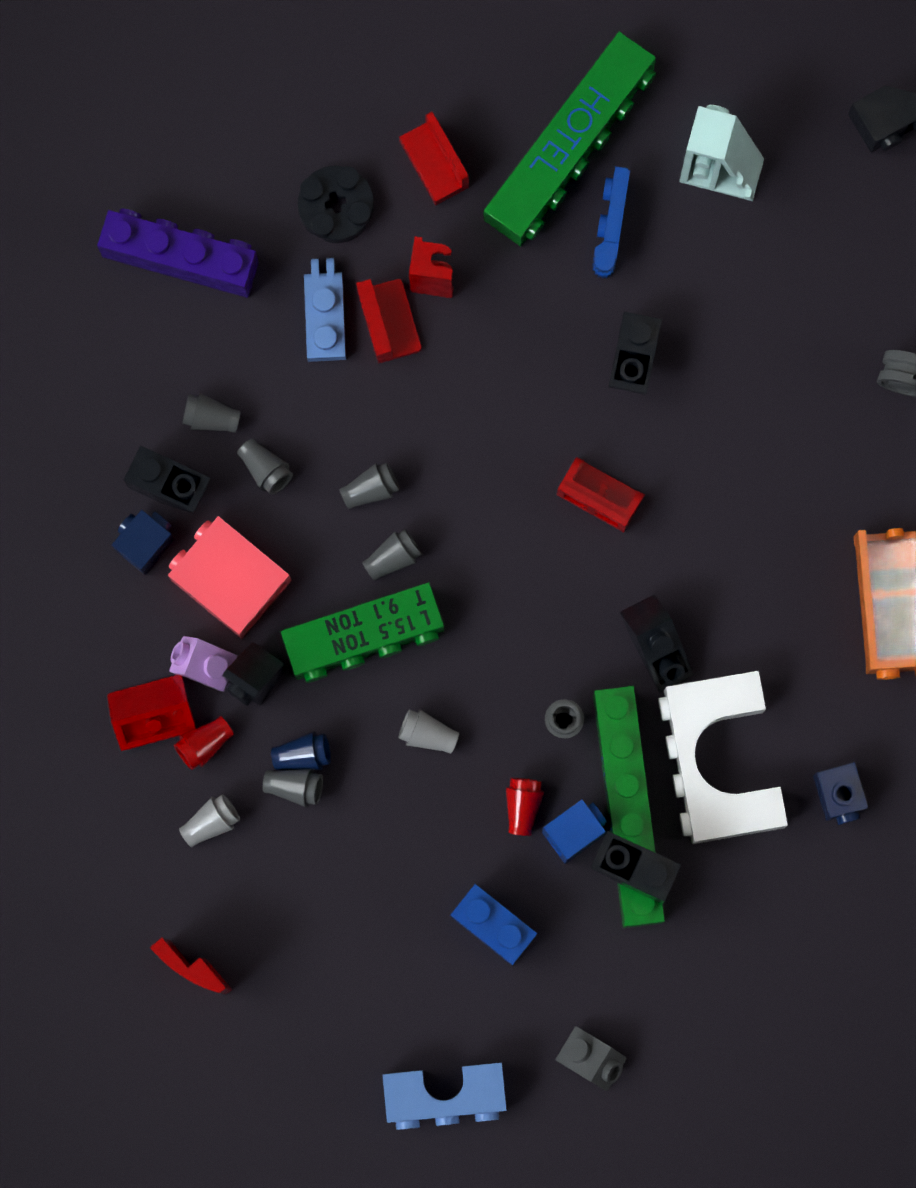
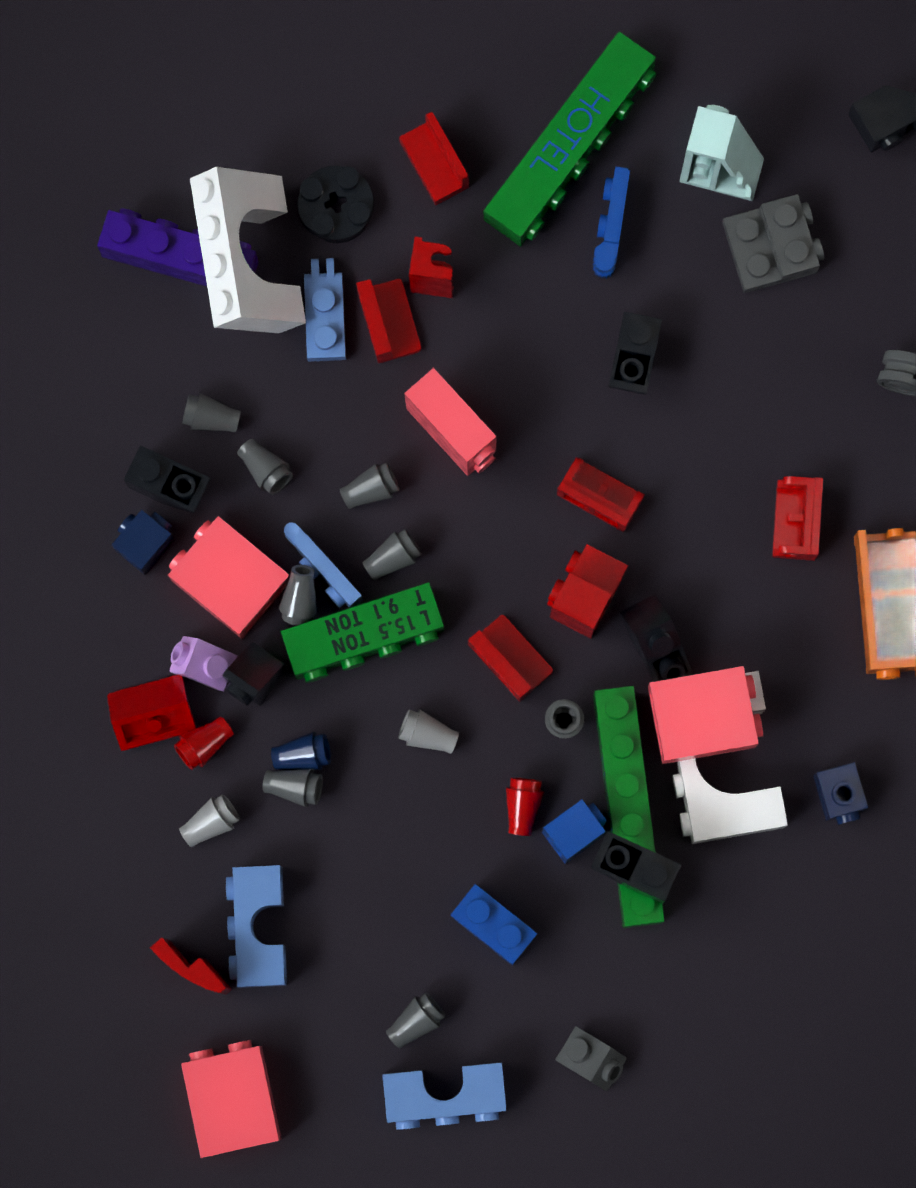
(230, 1099): none -> coral brick
(235, 292): none -> white arch
(252, 892): none -> medium blue arch
(299, 597): none -> dark grey cone
(339, 588): none -> medium blue hinge
(417, 1019): none -> dark grey cone
(451, 423): none -> coral brick
(510, 657): none -> red panel
(586, 591): none -> red brick
(704, 714): none -> coral brick
(773, 243): none -> dark grey plate
(797, 518): none -> red hinge

